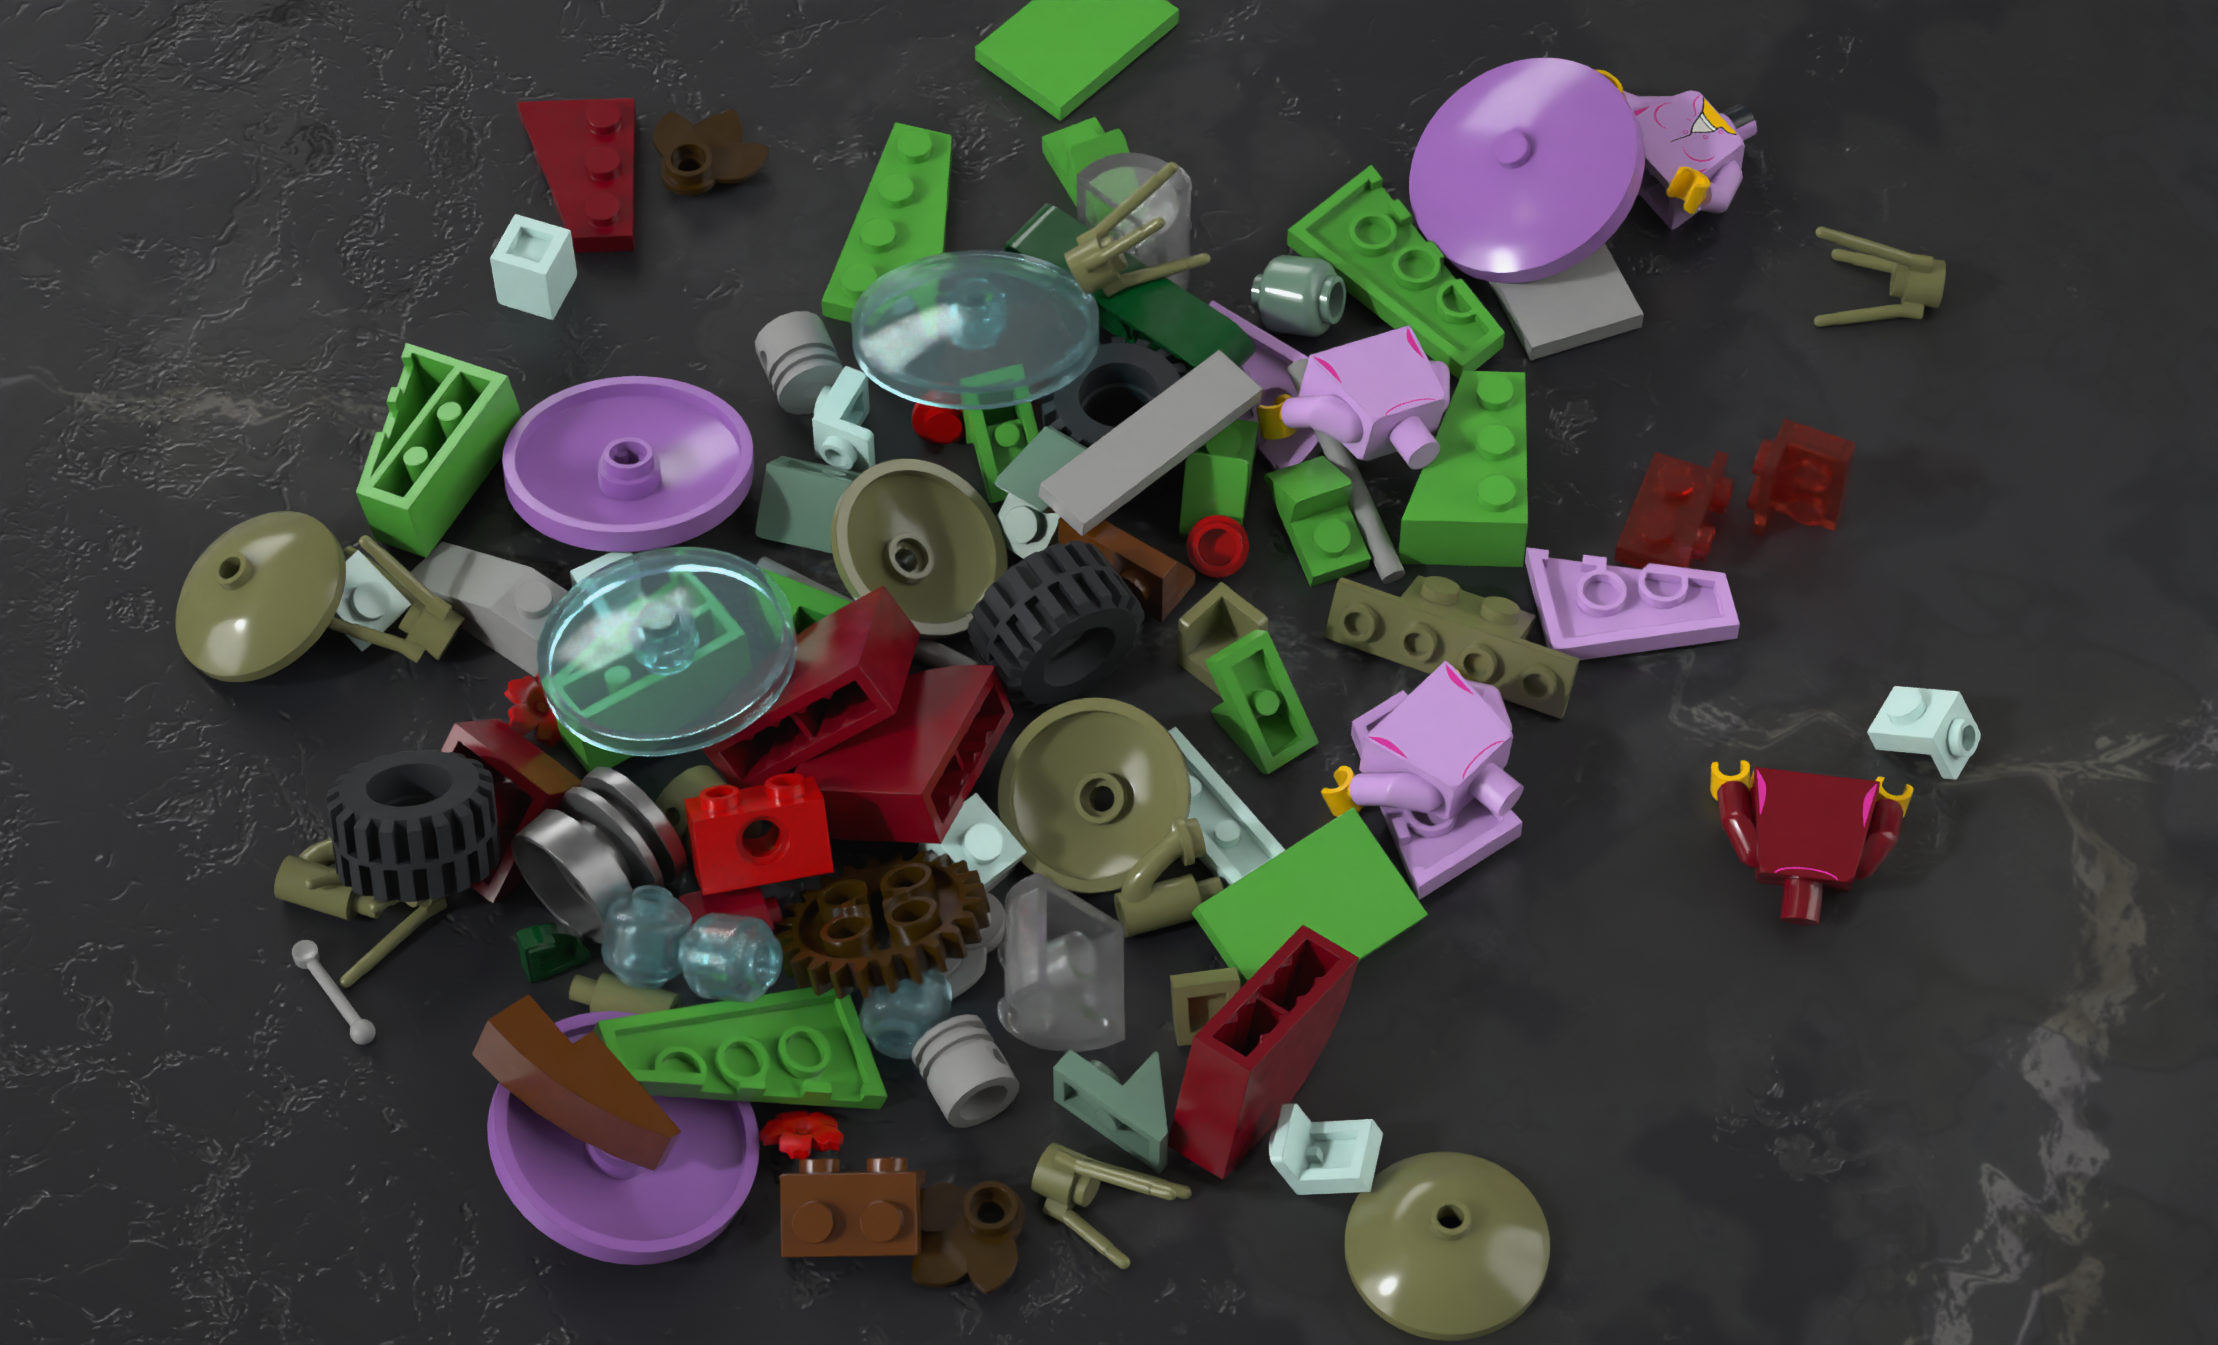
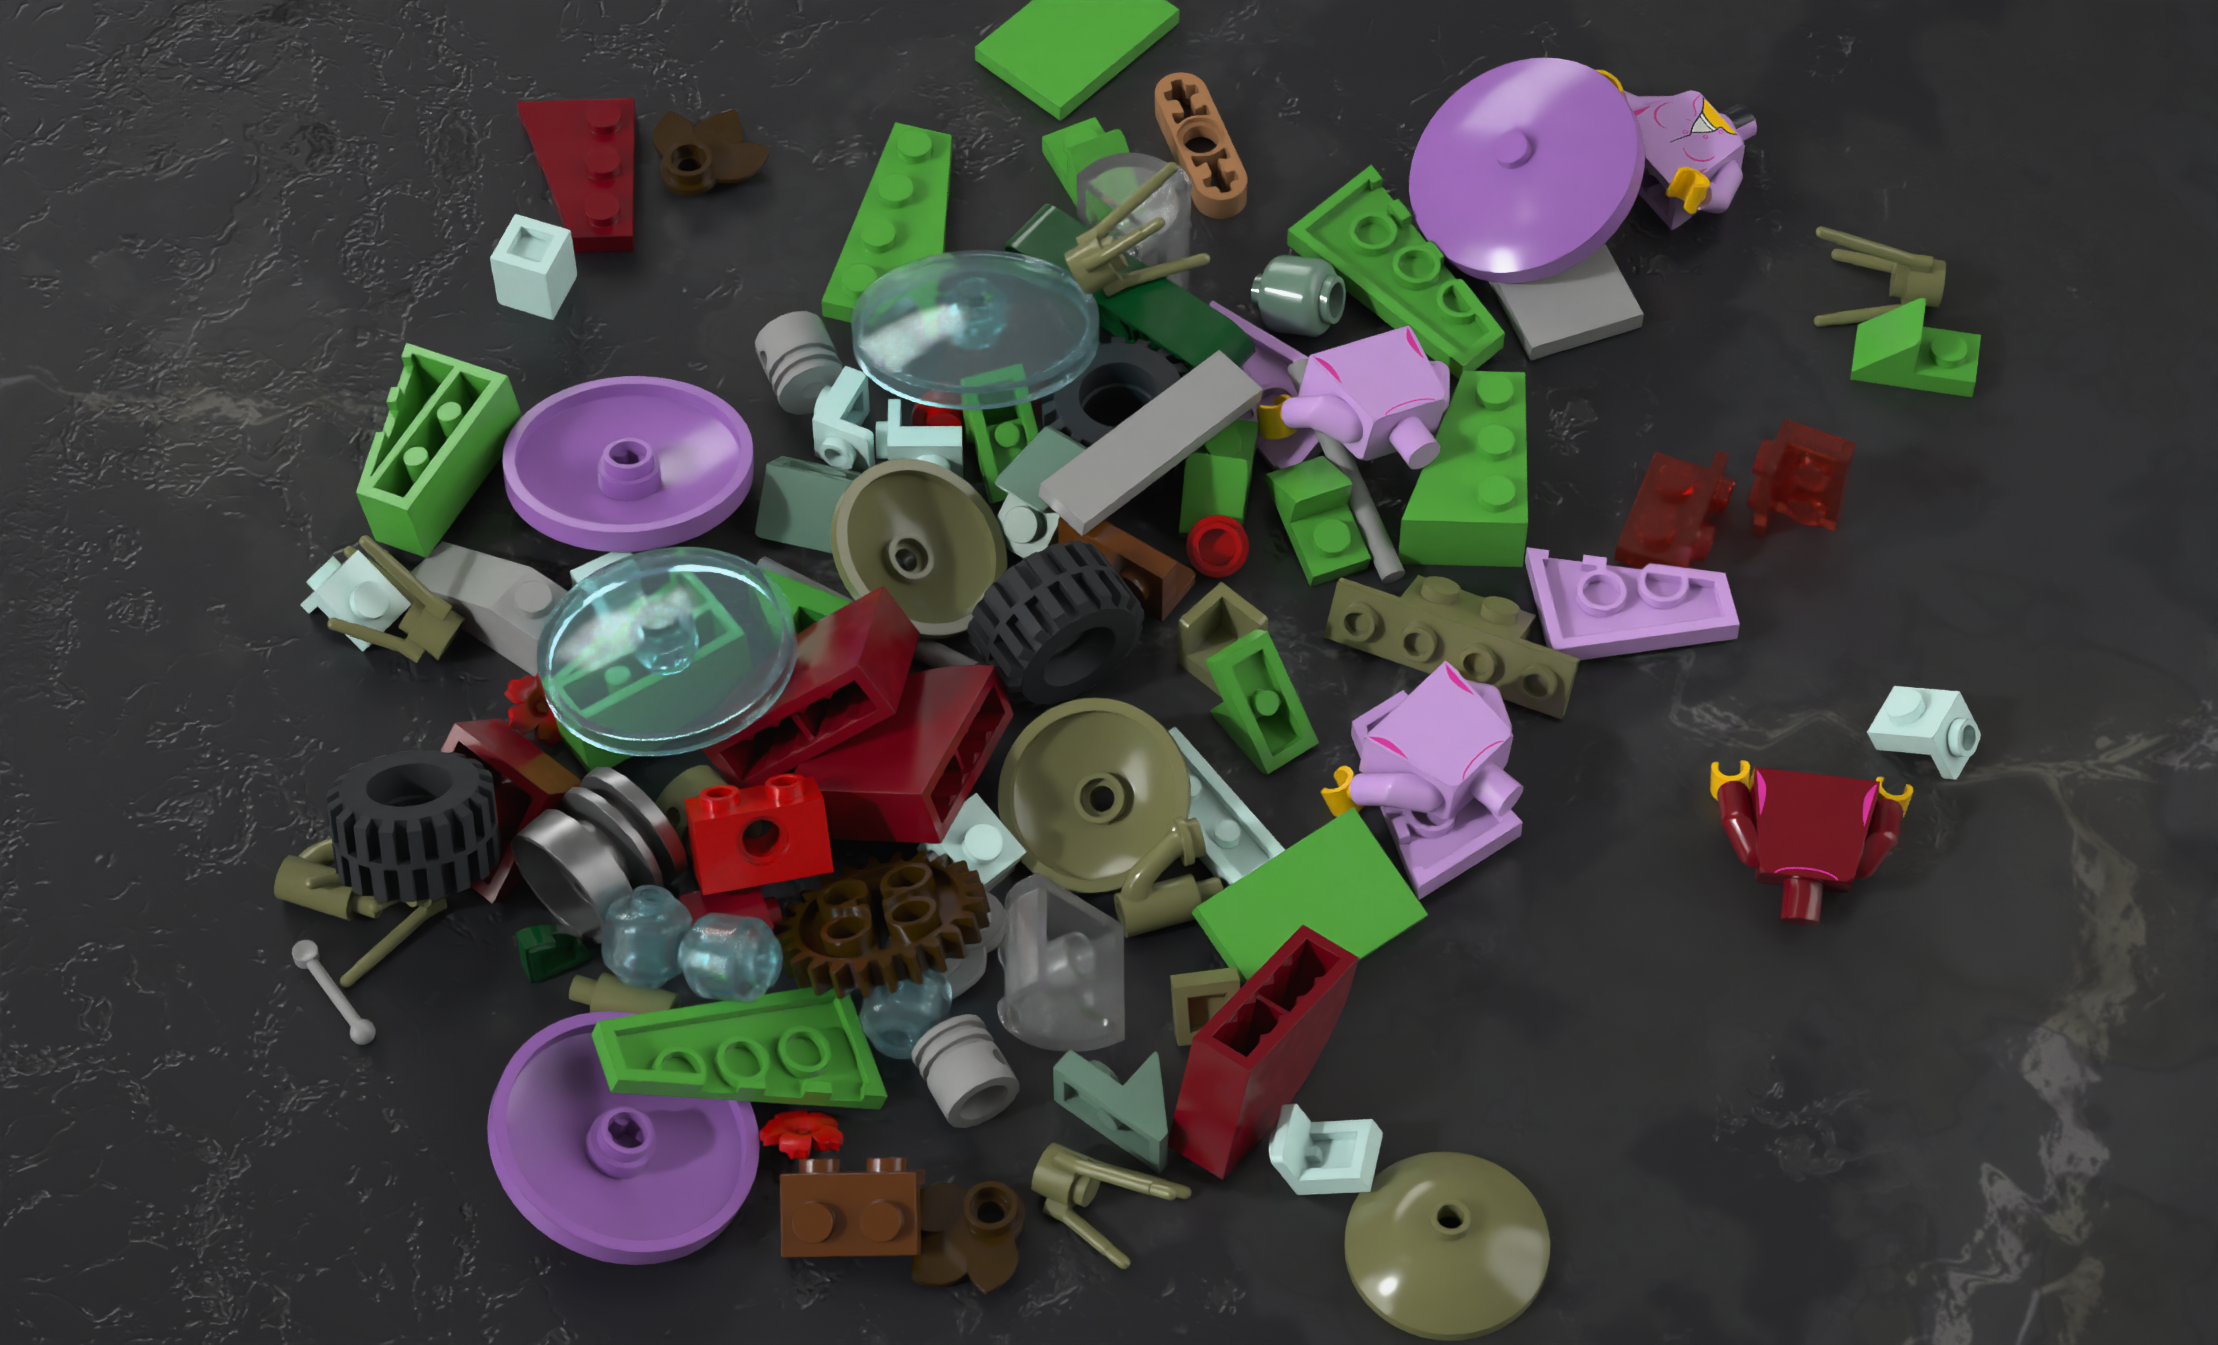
(260, 596): olive dish -> none
(575, 1085): reddish brown slope -> none
(929, 443): none -> light aqua bracket
(1205, 123): none -> medium nougat beam
(1905, 354): none -> bright green slope

